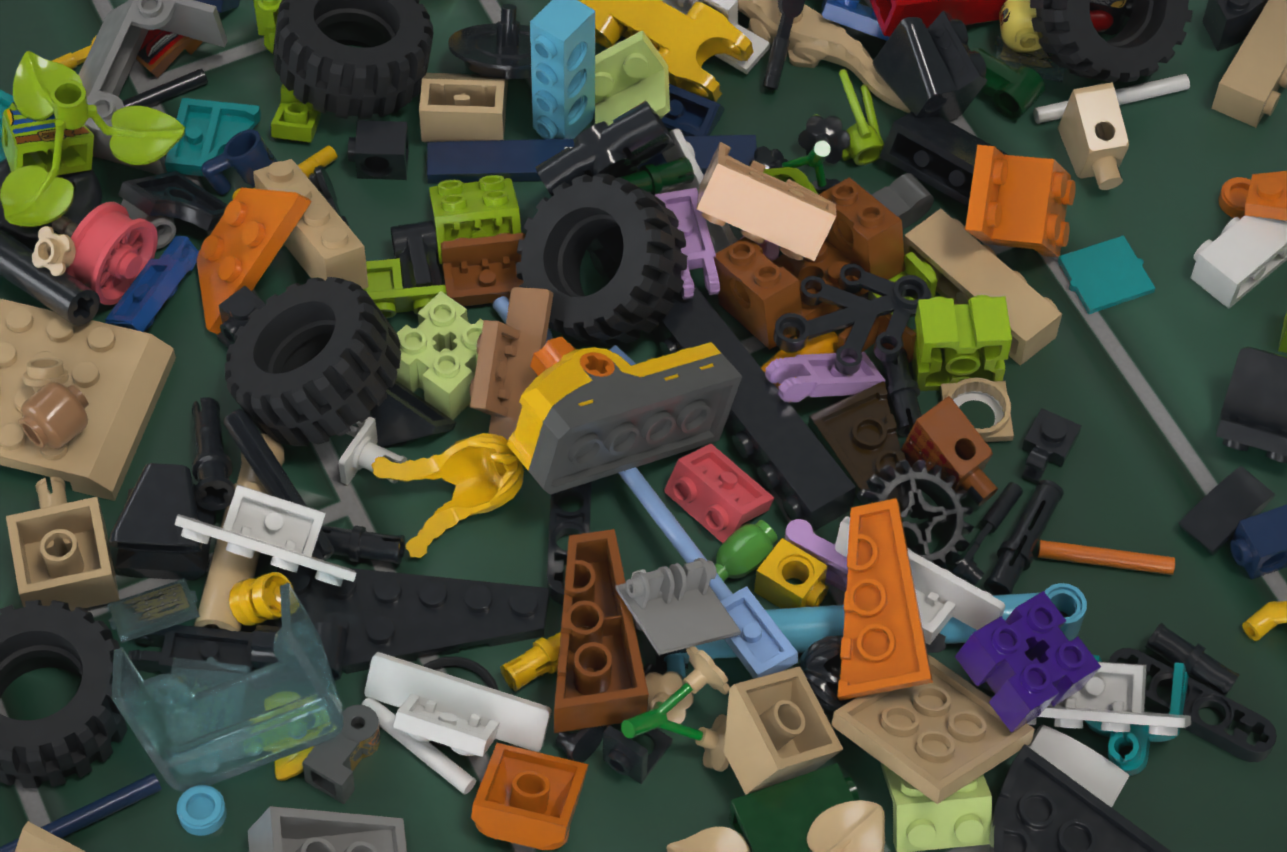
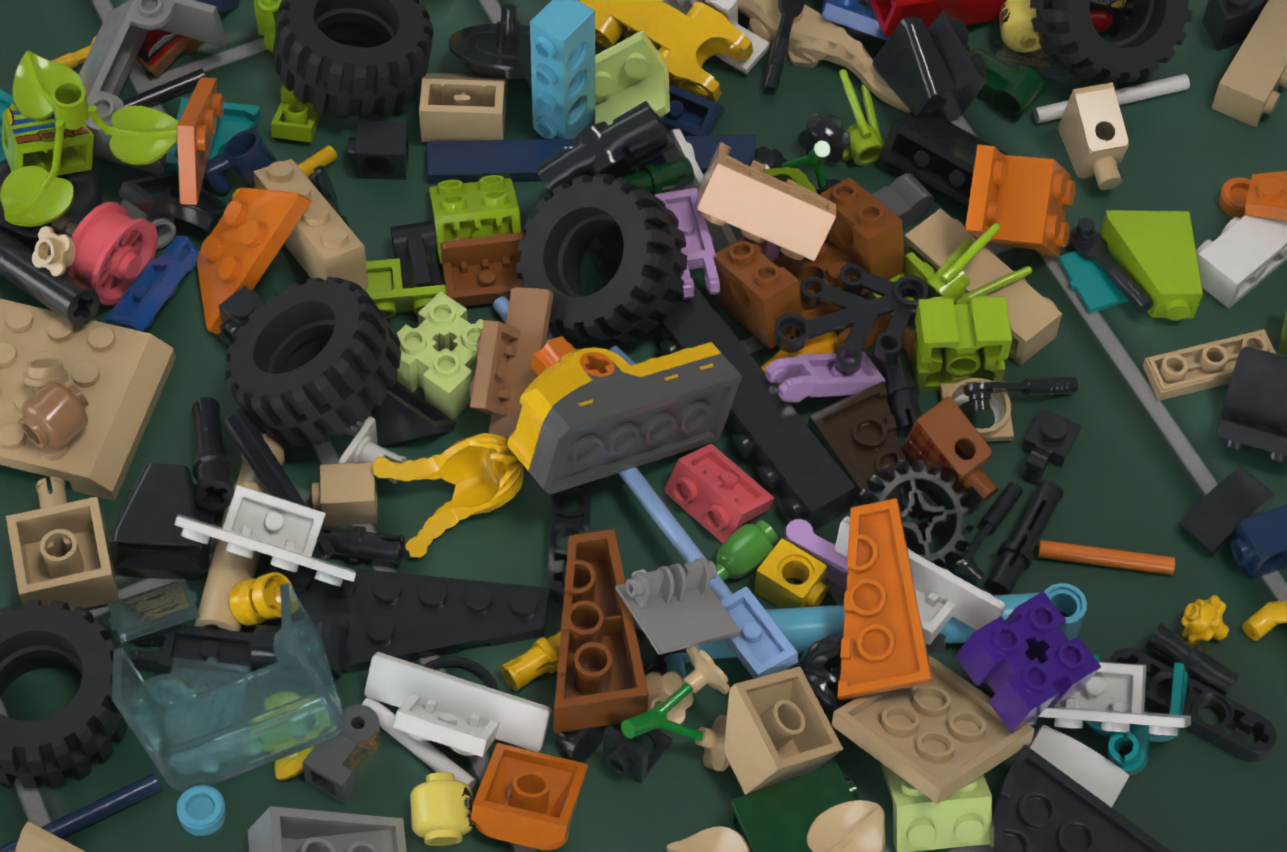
(195, 137): none -> orange wing
(346, 494): none -> tan brick
(441, 809): none -> light yellow head
(952, 281): none -> lime plant
(981, 392): none -> black piece
(1093, 247): none -> black piece
(1159, 256): none -> lime slope
(1200, 365): none -> tan tile
(1204, 620): none -> yellow plant

